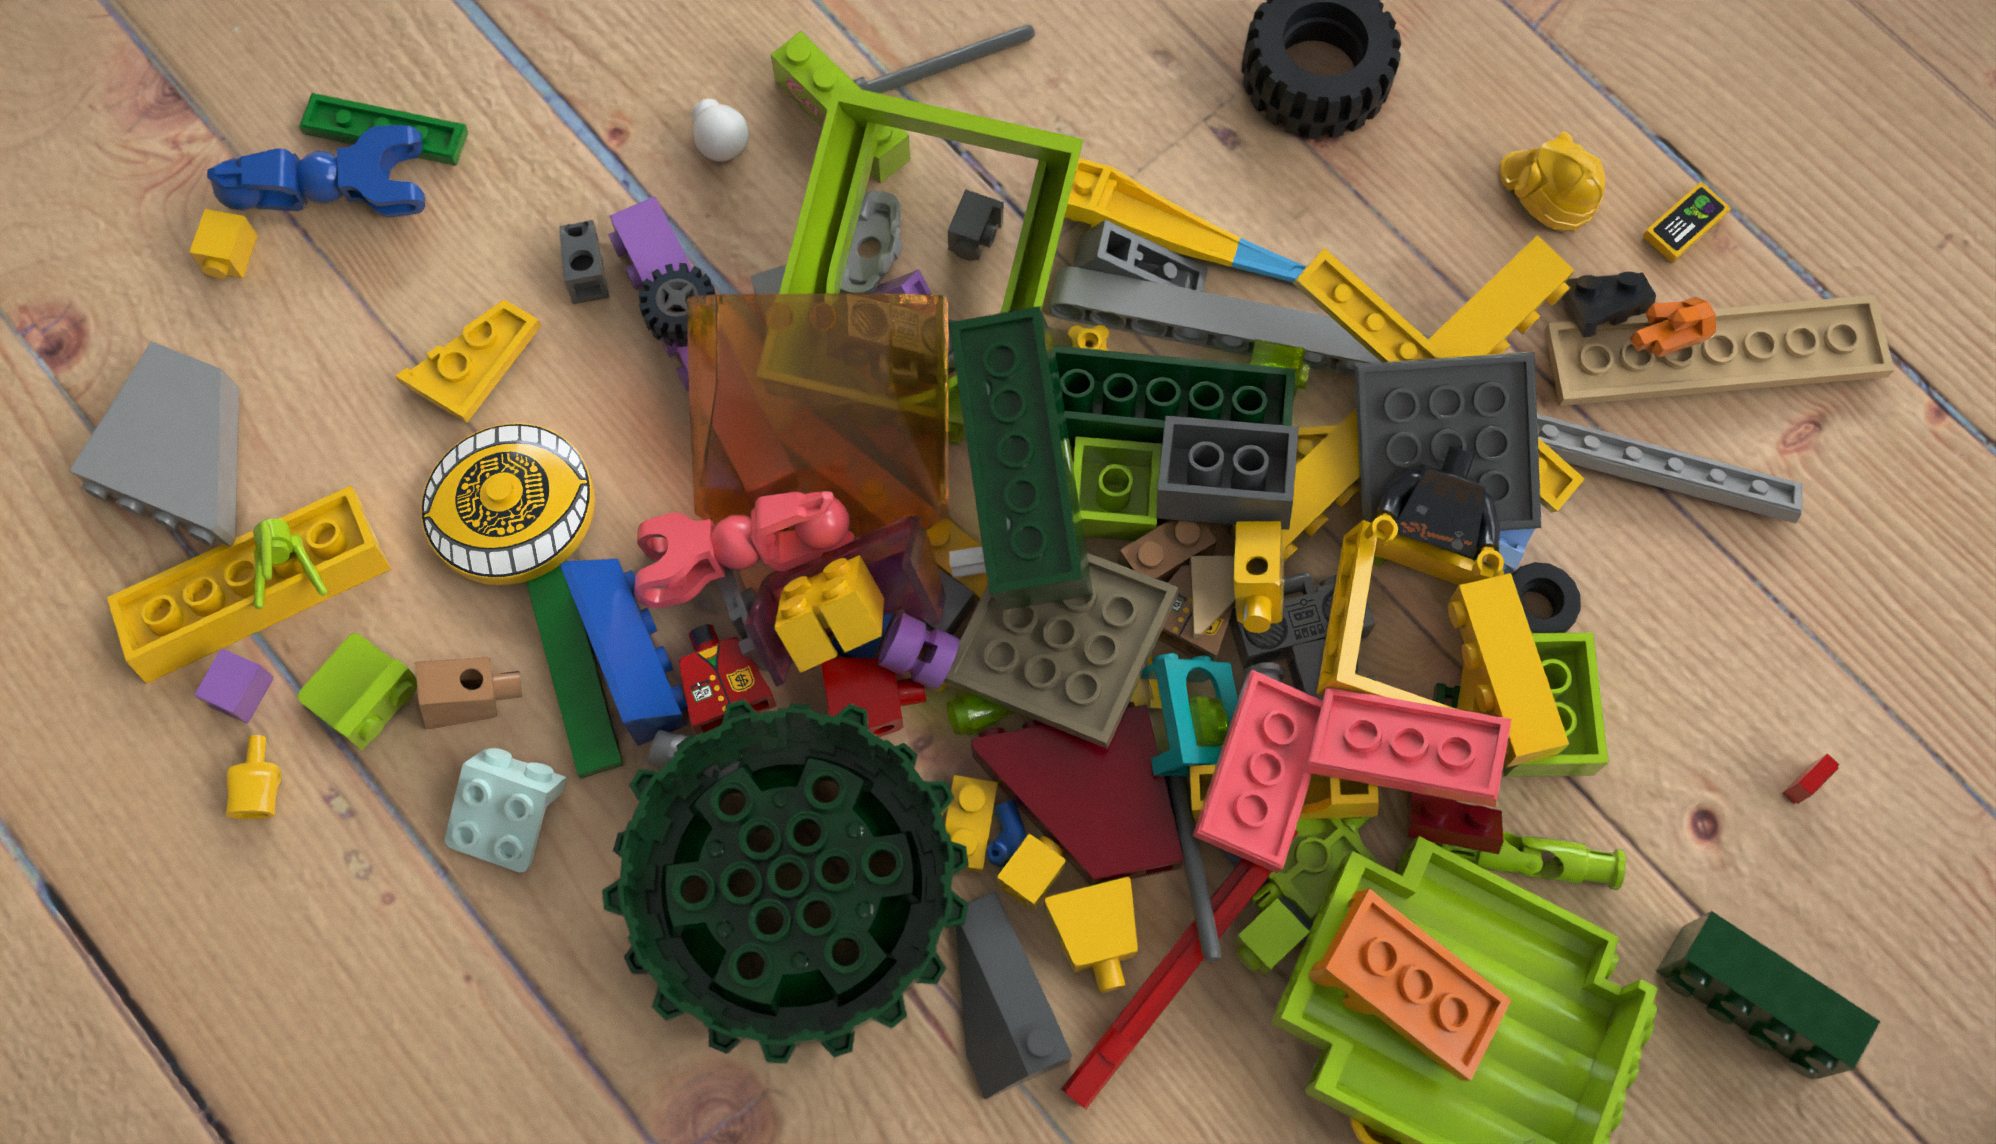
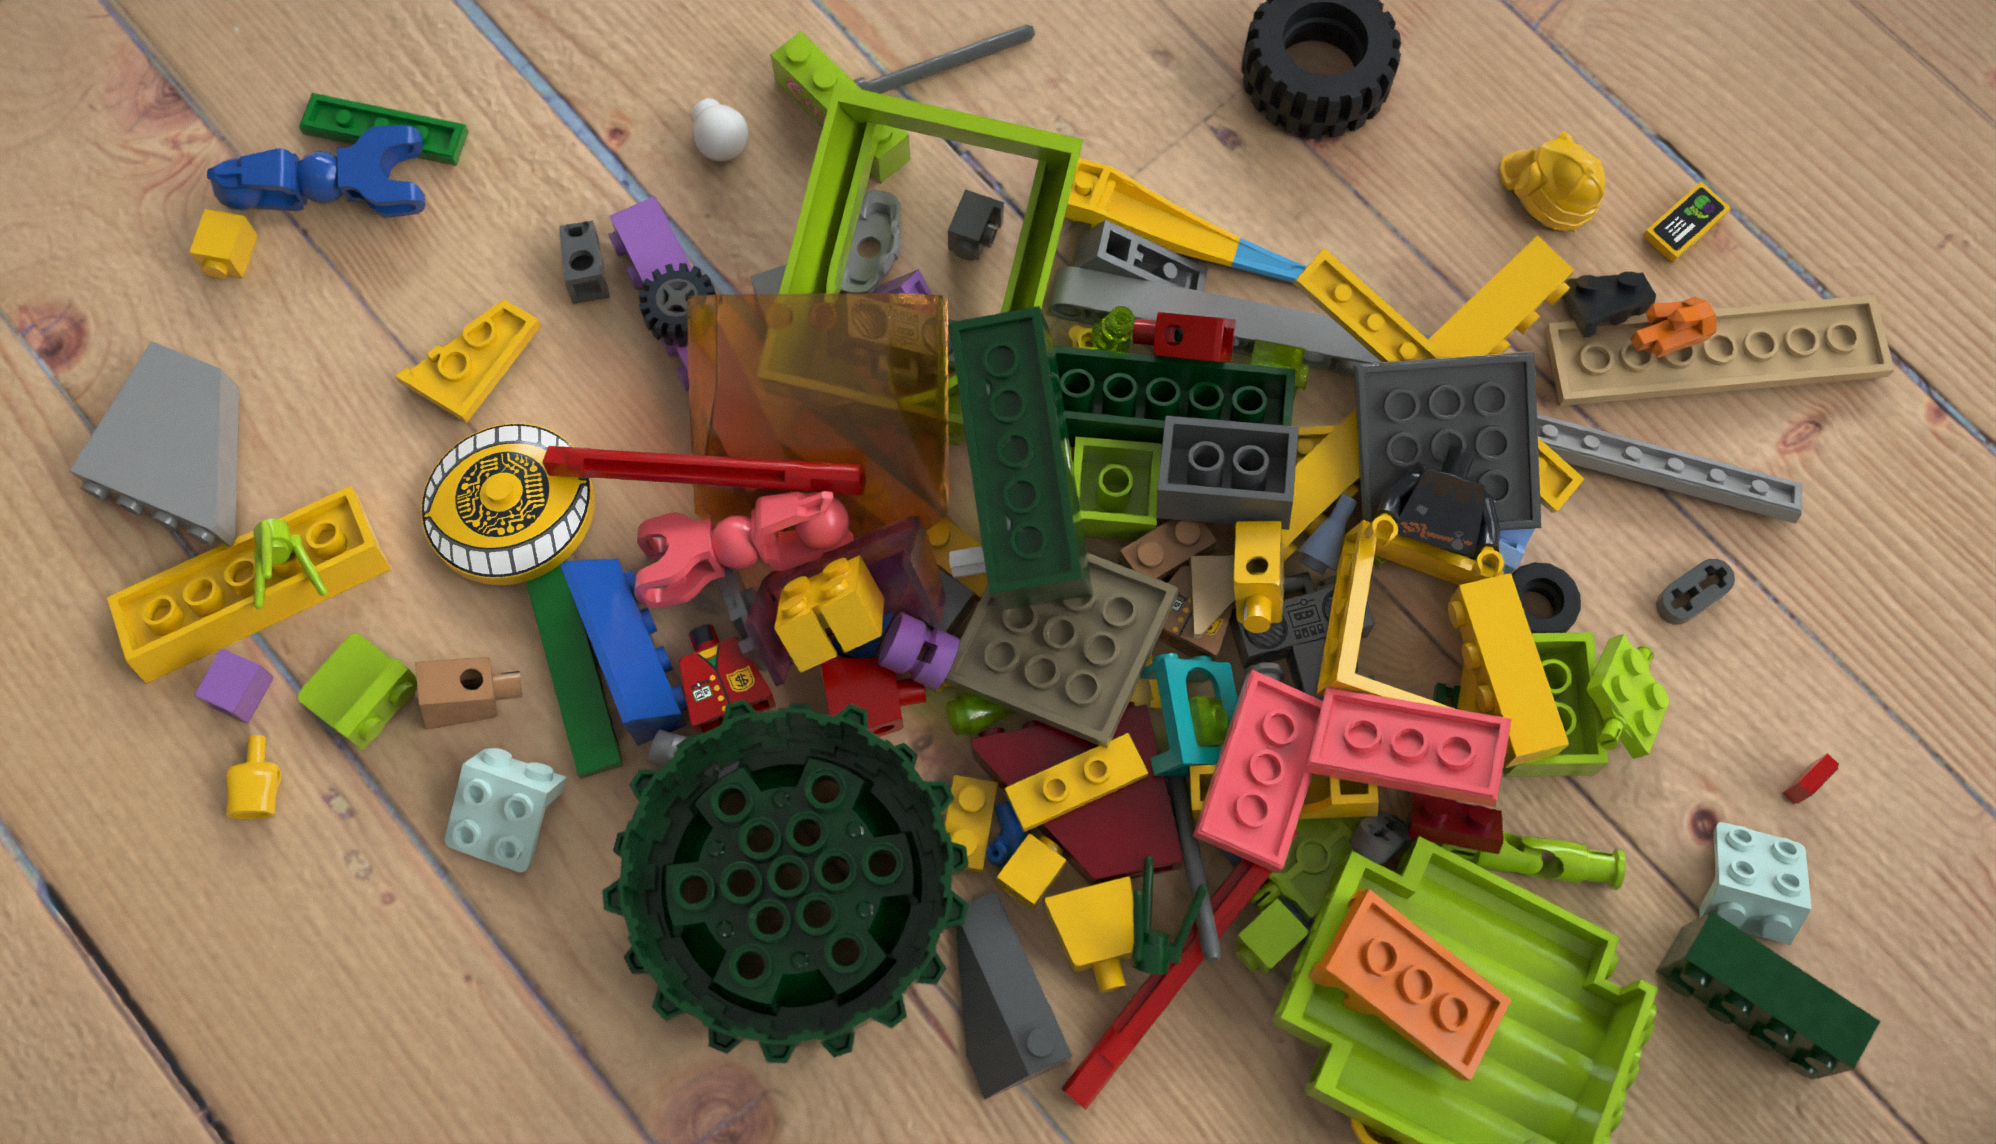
(706, 470): none -> red piece
(1075, 782): none -> yellow plate
(1114, 330): none -> clear neon green cone
(1151, 947): none -> dark green plant
(1202, 336): none -> red torso
(1325, 543): none -> sand blue cone
(1380, 837): none -> dark grey beam
(1627, 697): none -> lime plate
(1701, 598): none -> dark grey beam
(1759, 883): none -> light aqua bracket

